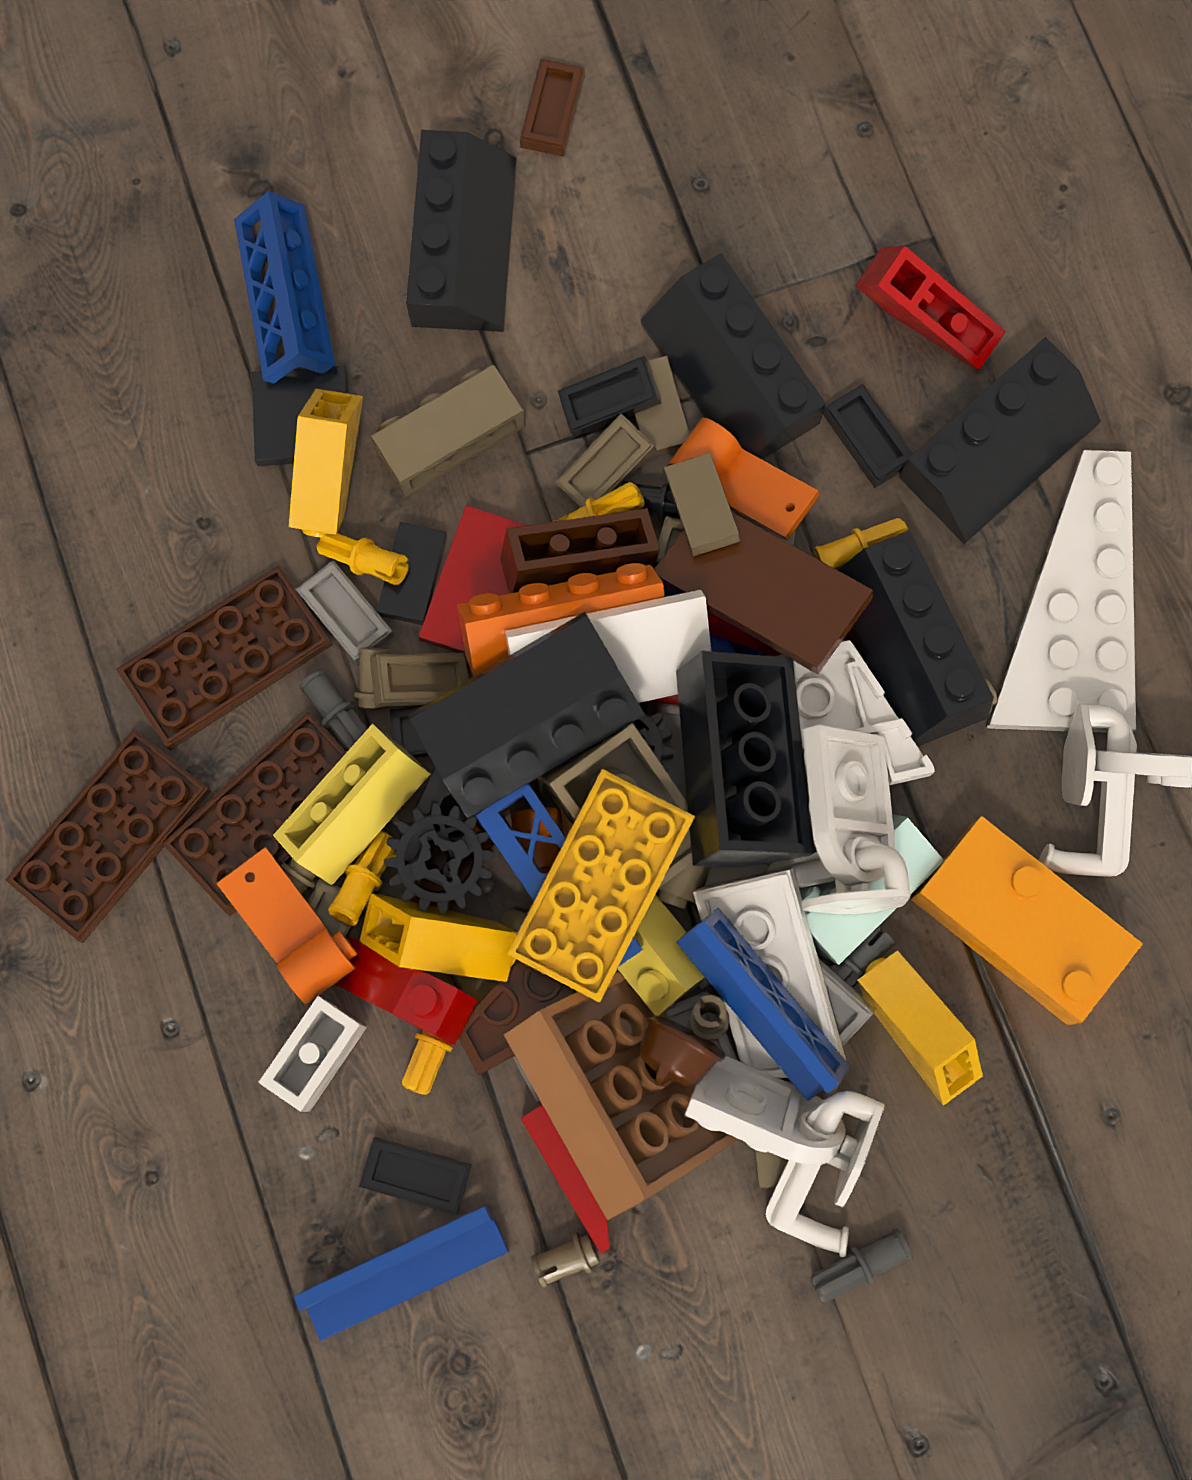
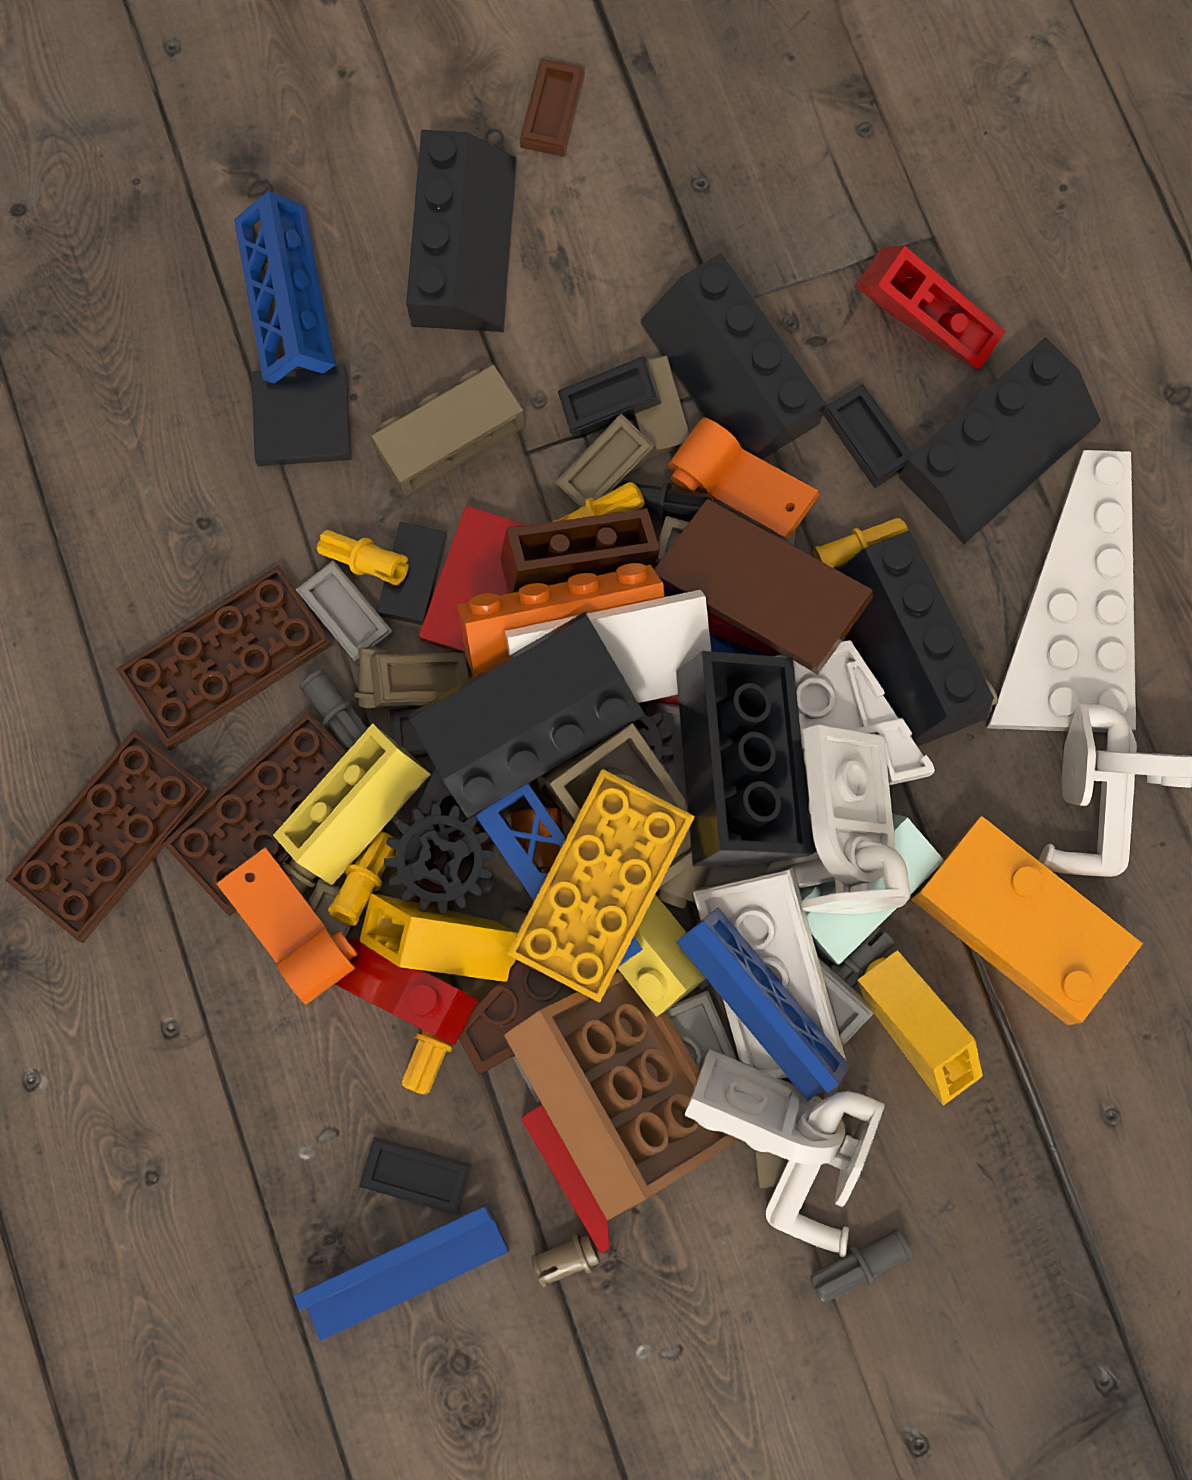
(312, 1054): white brick -> none
(324, 461): yellow slope -> none
(677, 1052): reddish brown piece -> none
(701, 504): dark tan tile -> none
(705, 1029): dark tan pin -> none

